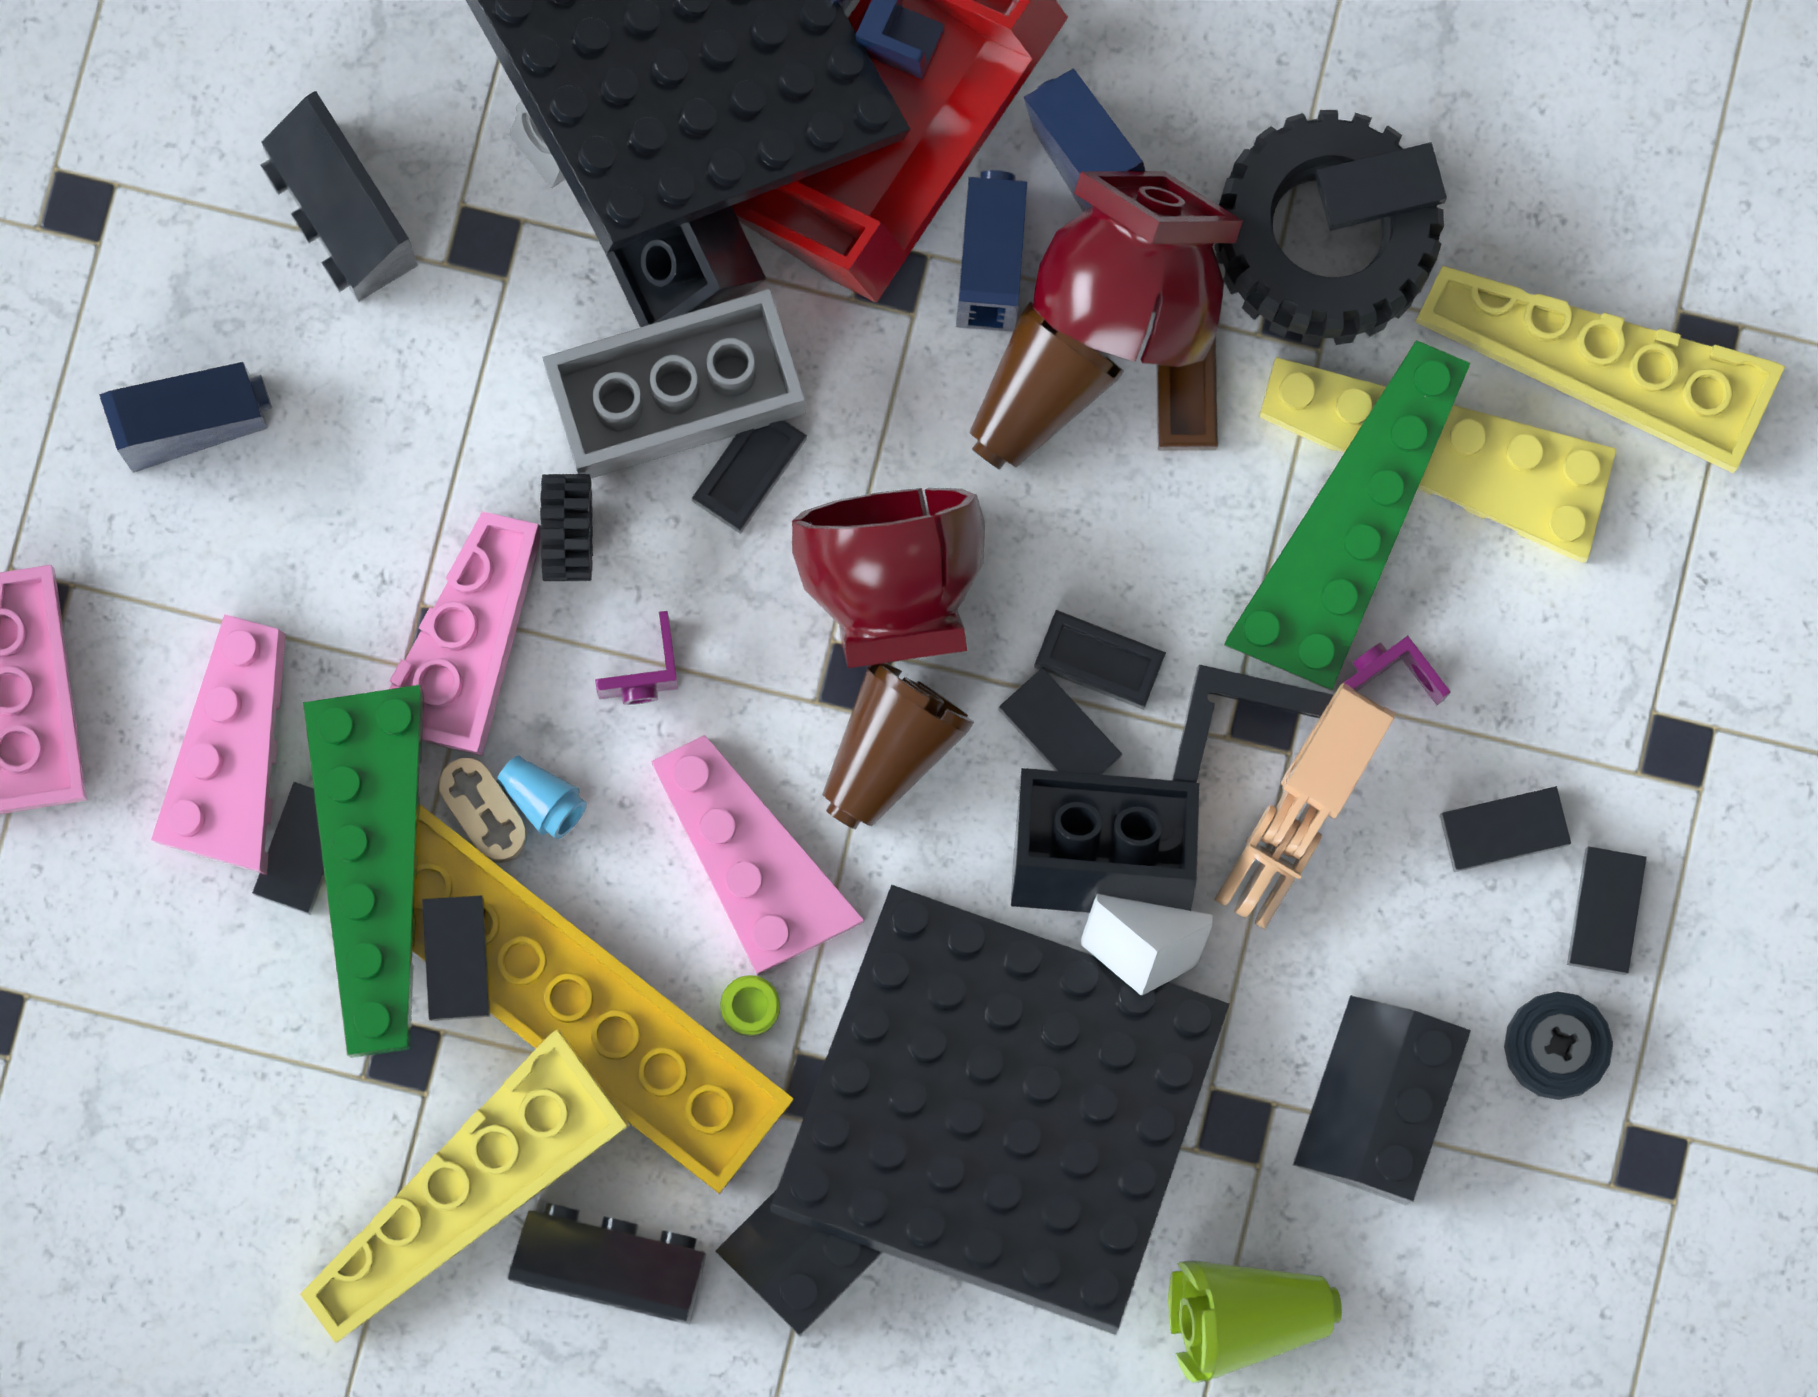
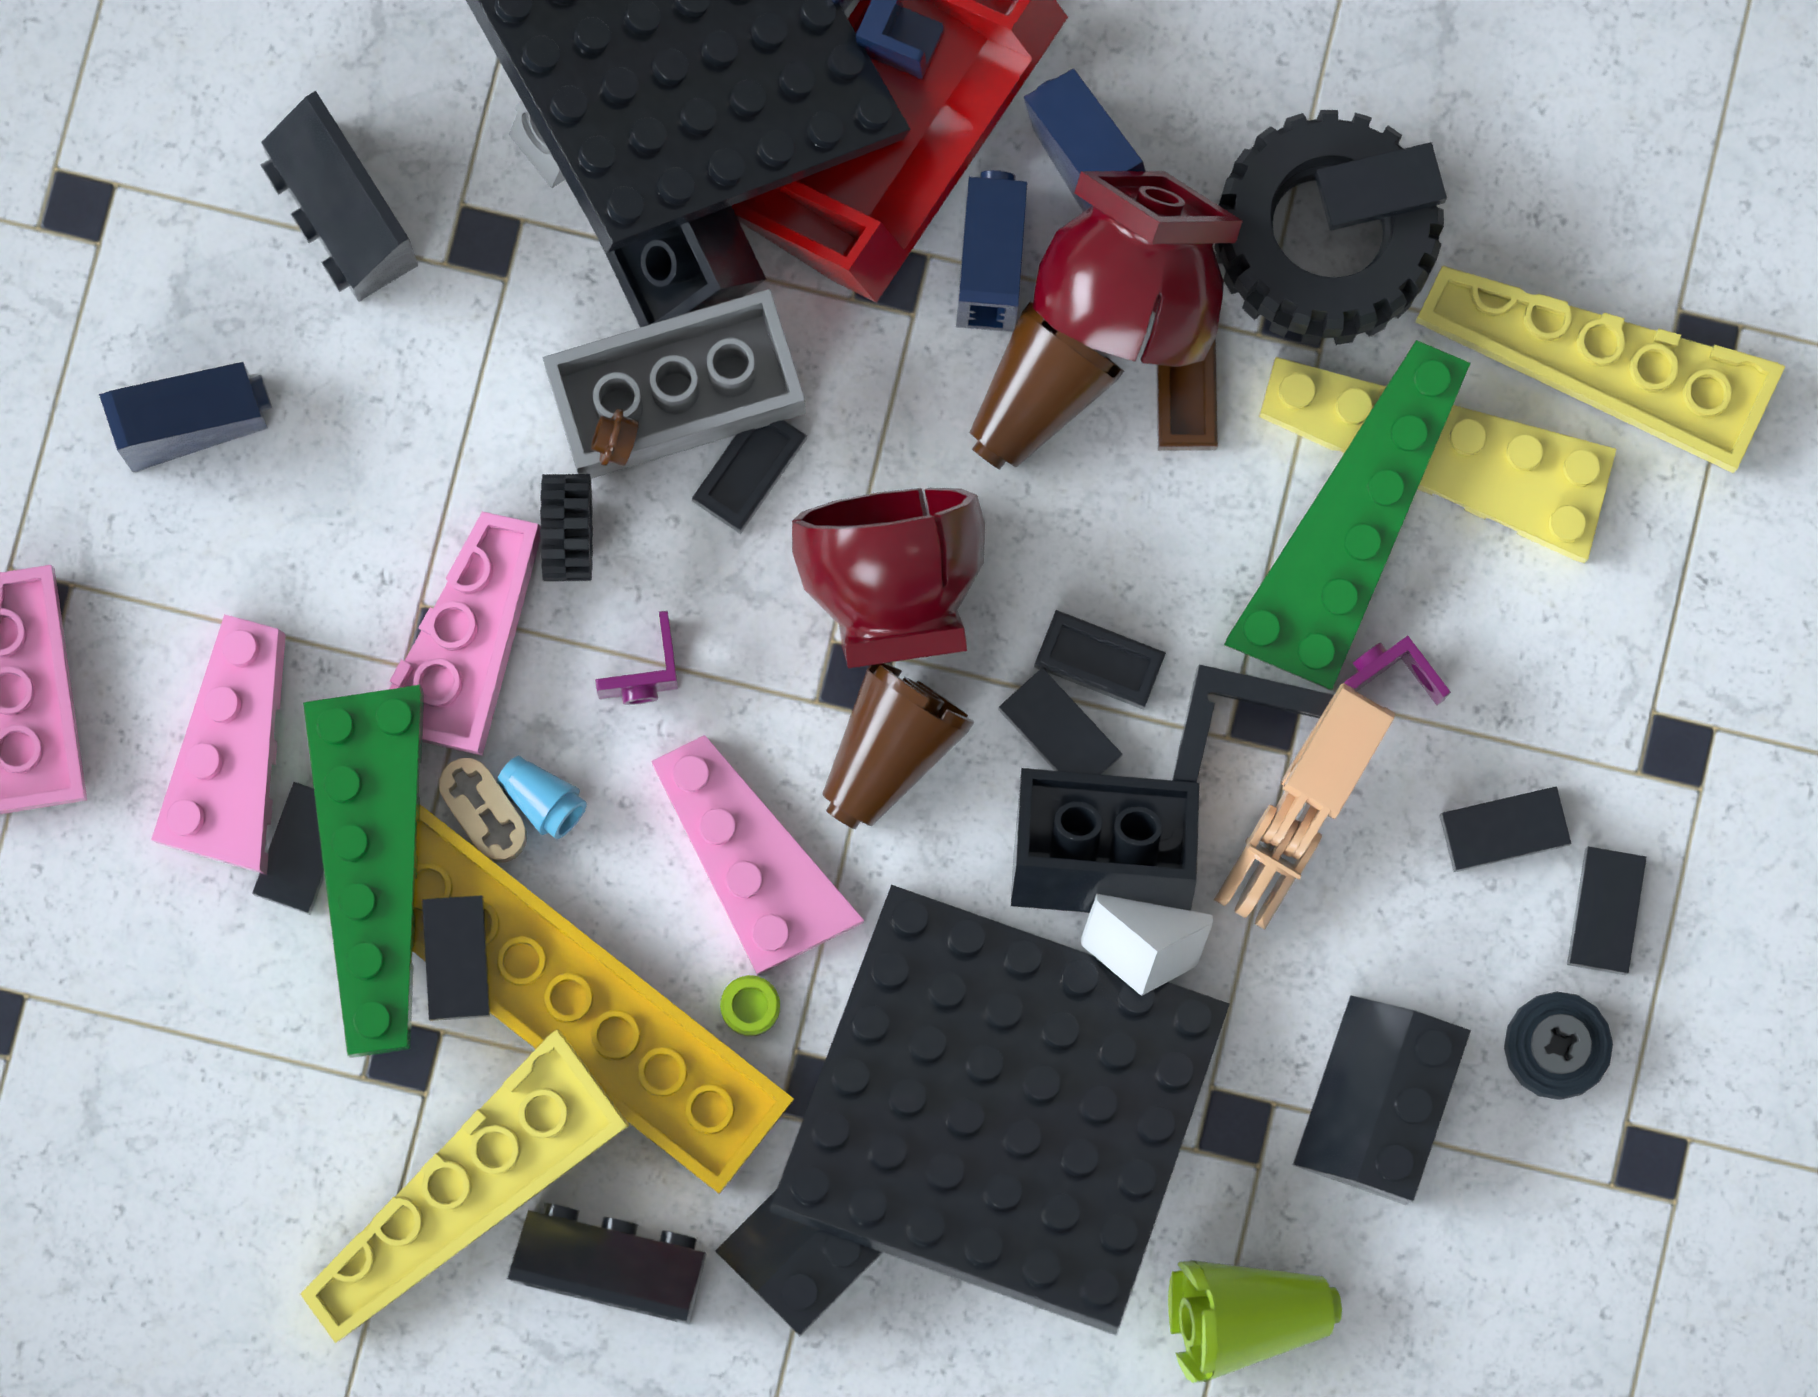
(615, 438): none -> reddish brown plate

